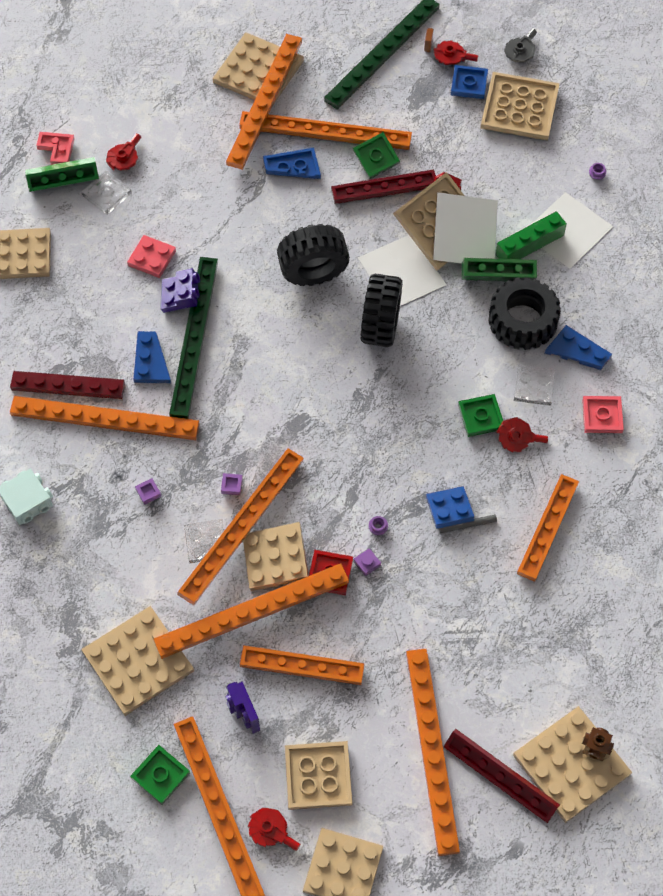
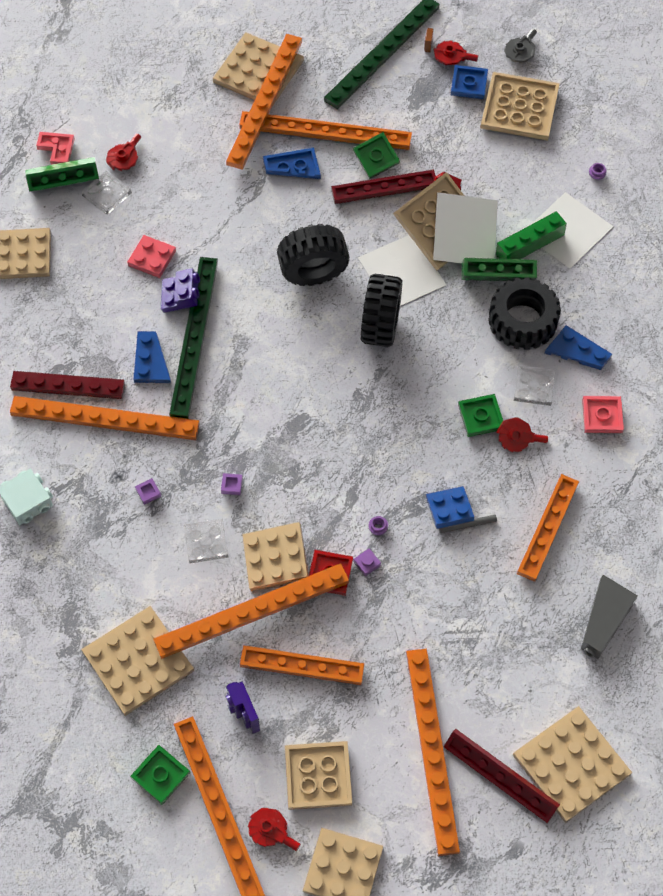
(240, 527): orange plate -> none
(592, 741): reddish brown brick -> none
(608, 611): none -> dark grey slope

